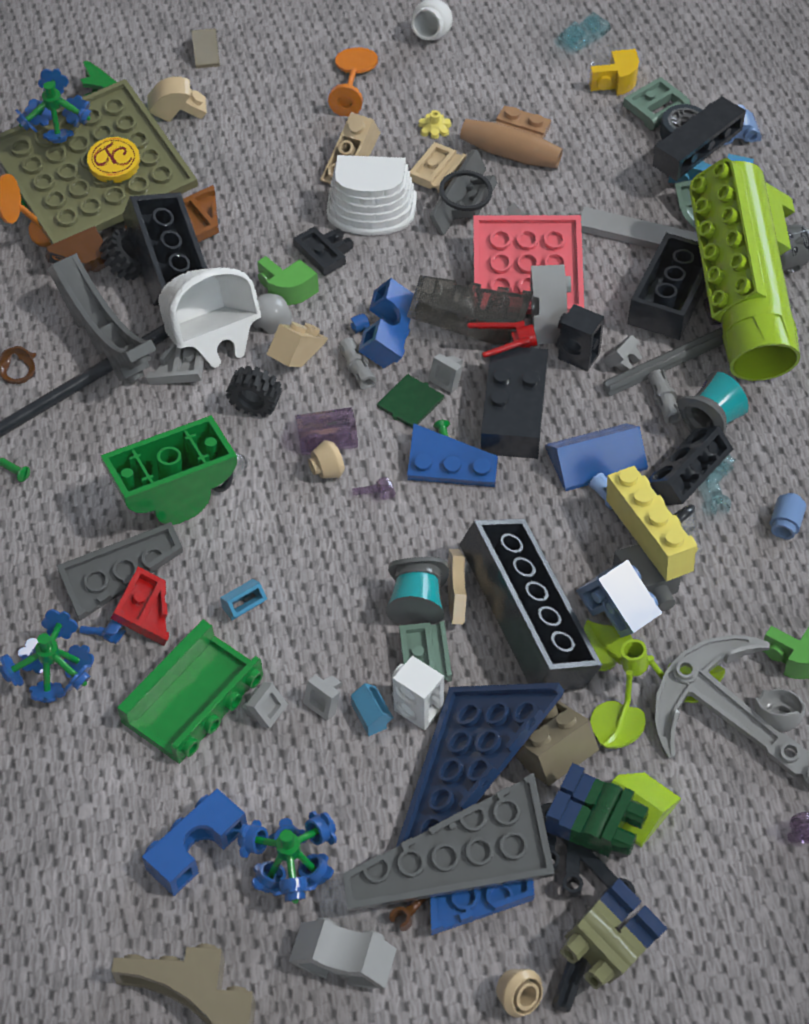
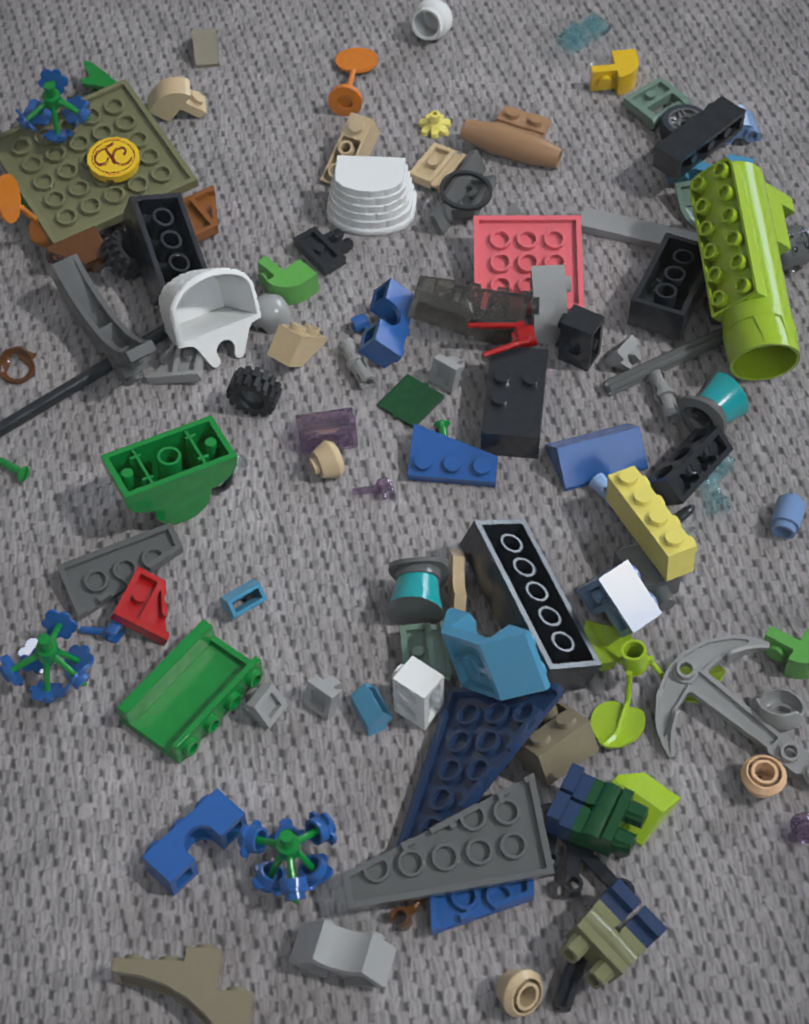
(497, 665): none -> dark azure slope
(763, 776): none -> light nougat cone

